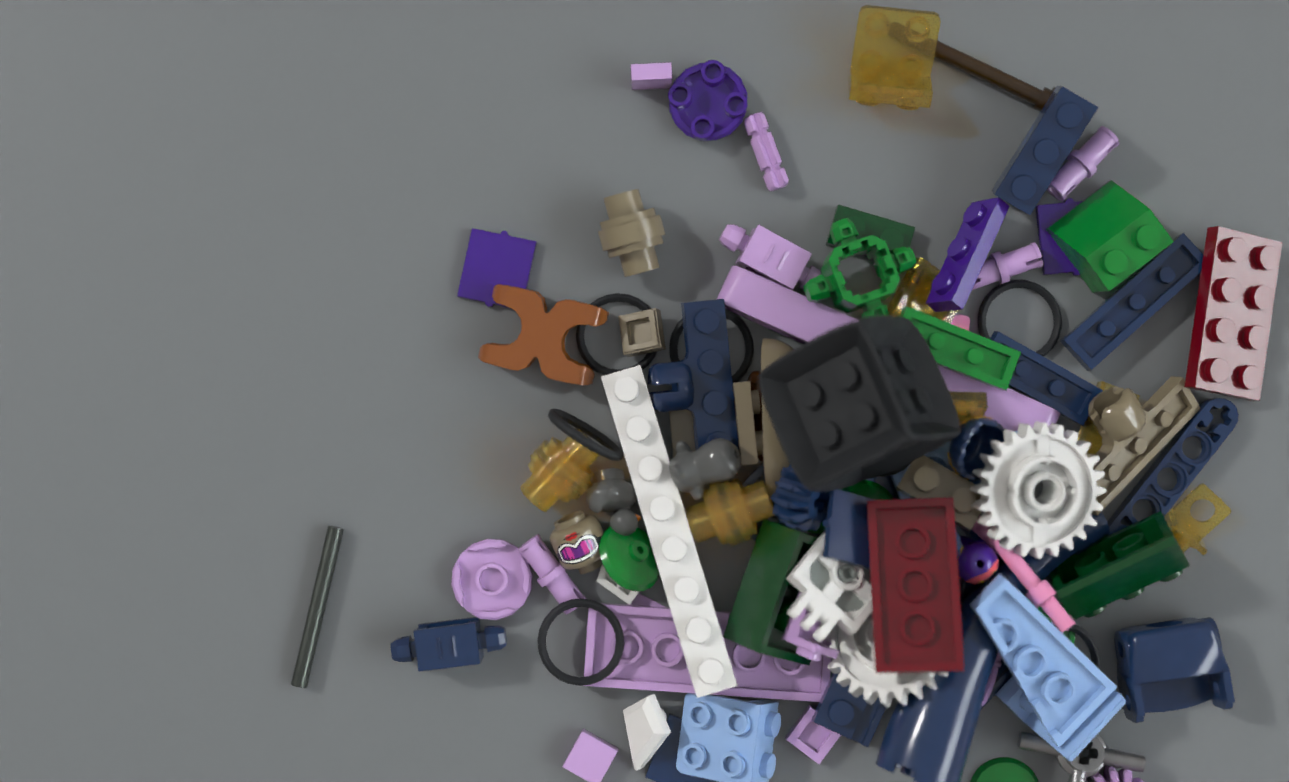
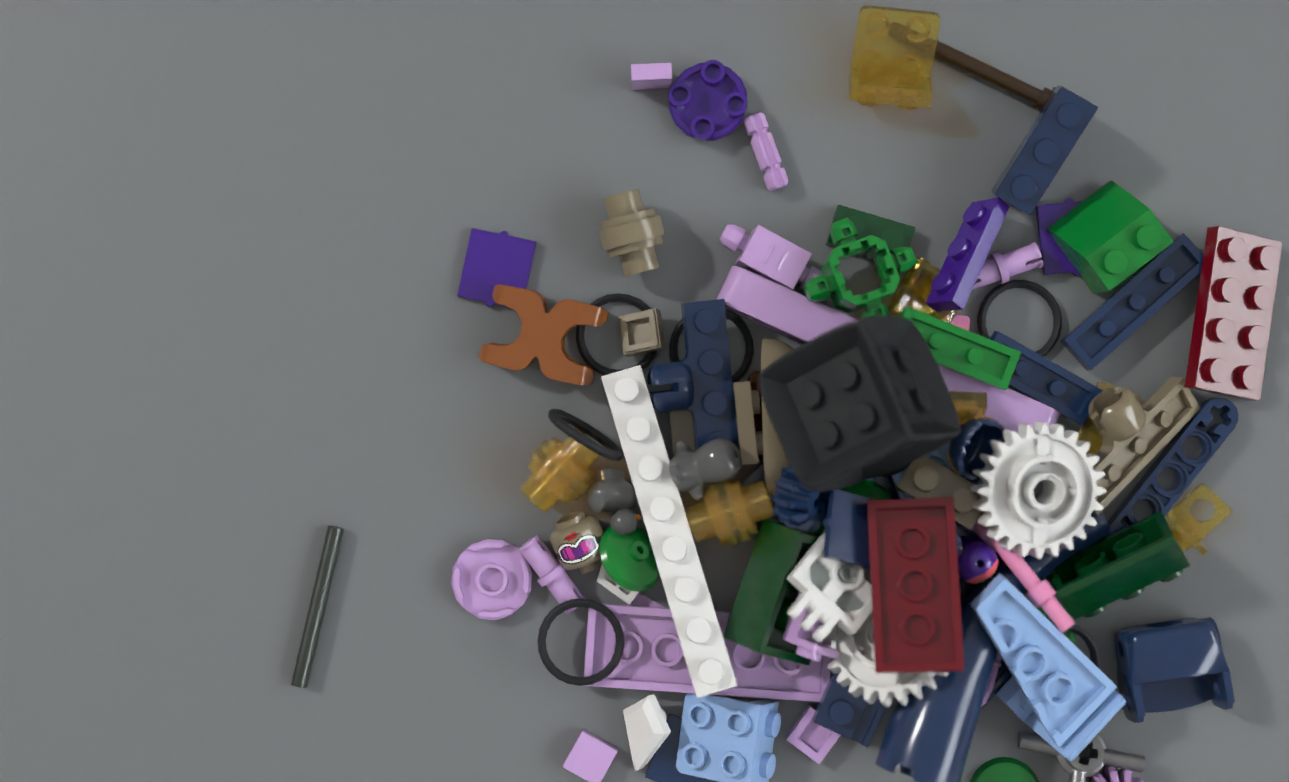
(448, 644): dark blue piece -> none
(1082, 163): lavender pin -> none

